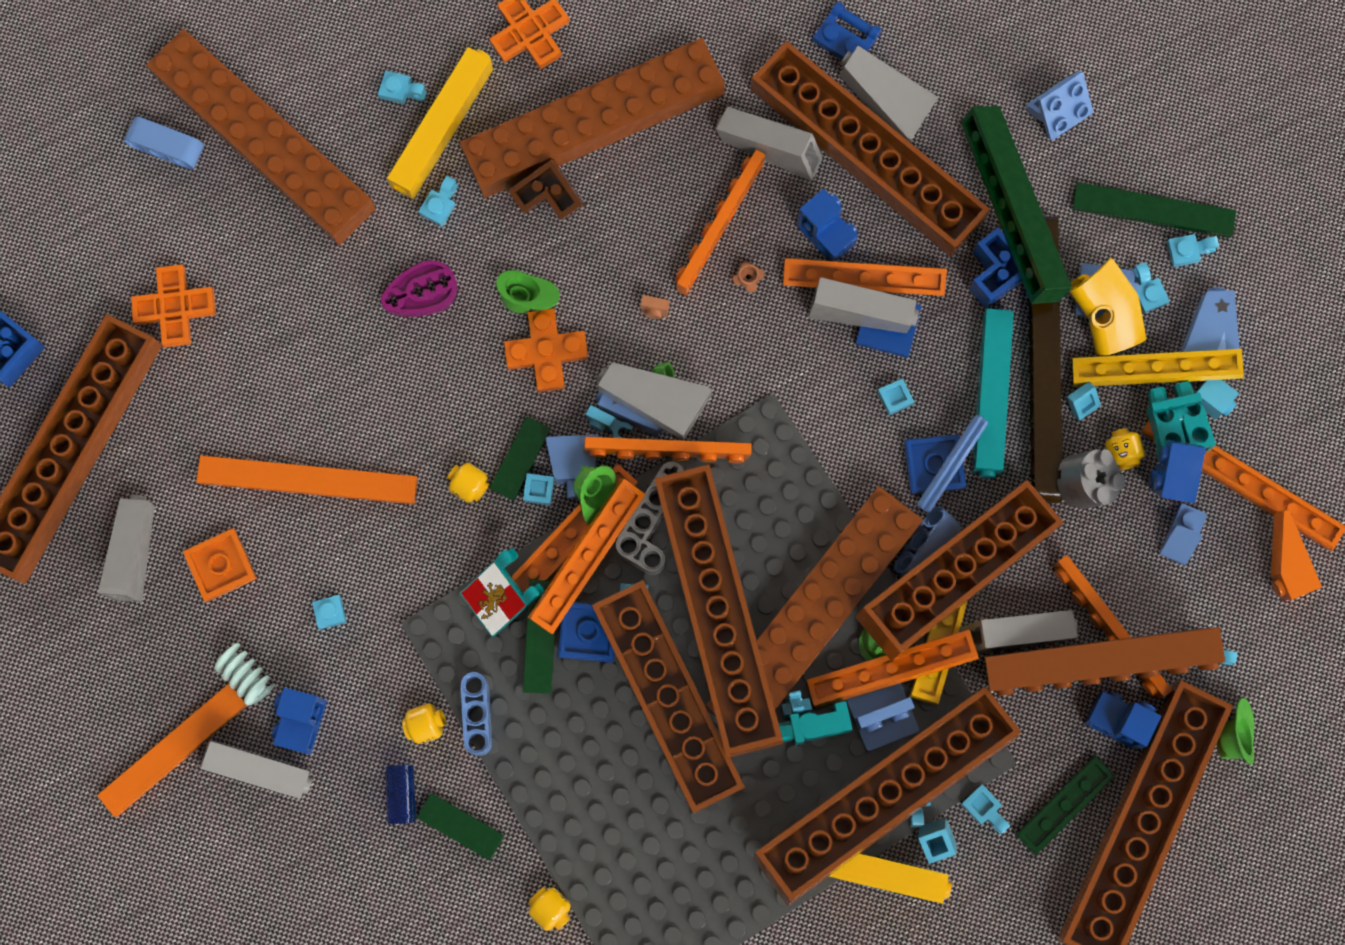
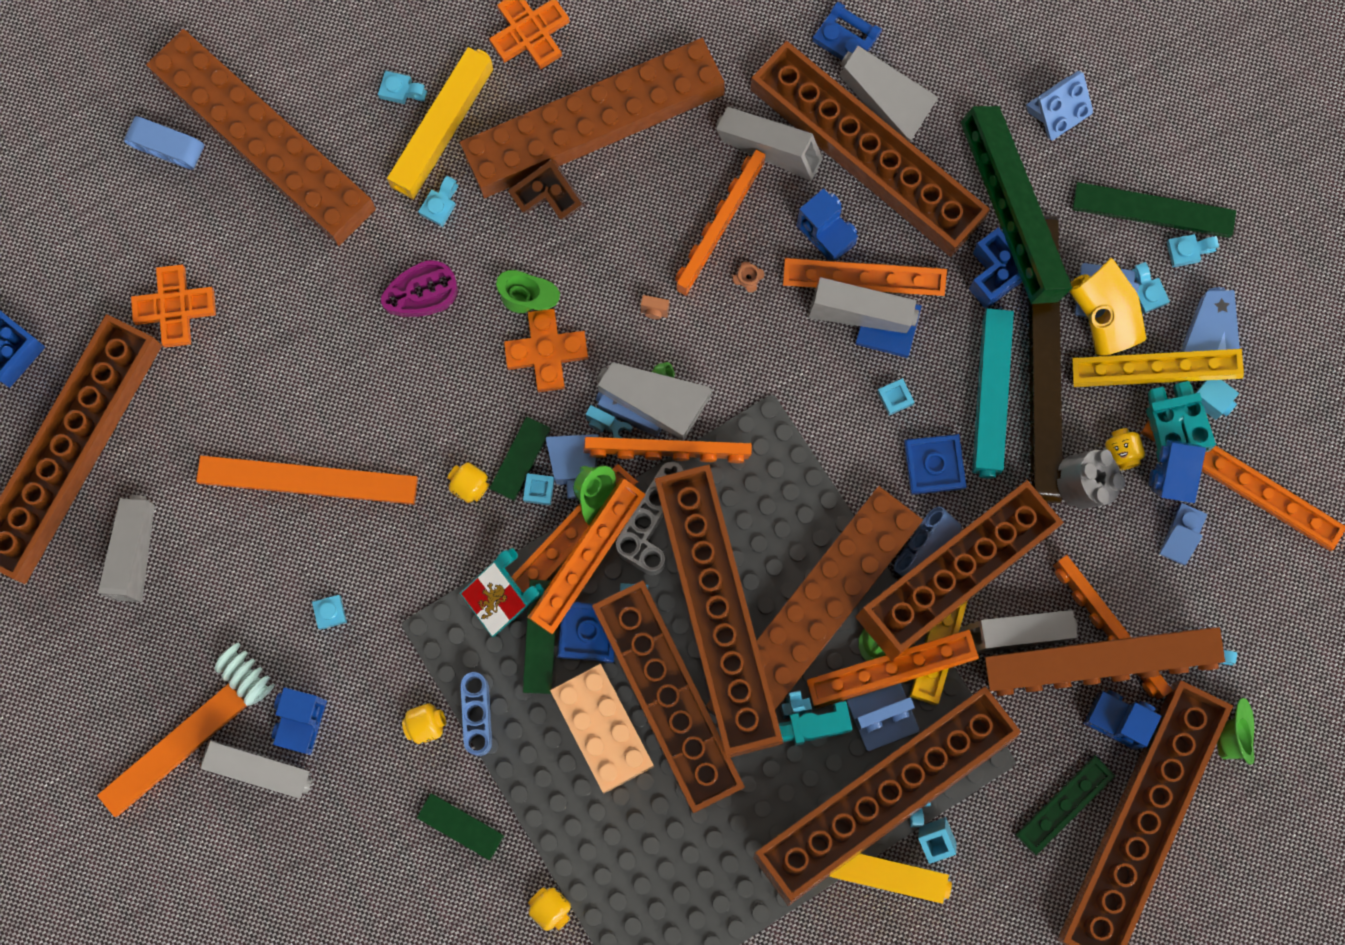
(219, 565): orange plate -> none
(400, 794): clear blue pin -> none
(602, 728): none -> light nougat brick
(952, 463): medium blue axle -> none
(984, 807): medium azure plate -> none
(1084, 401): medium azure plate -> none
(1290, 562): orange slope -> none

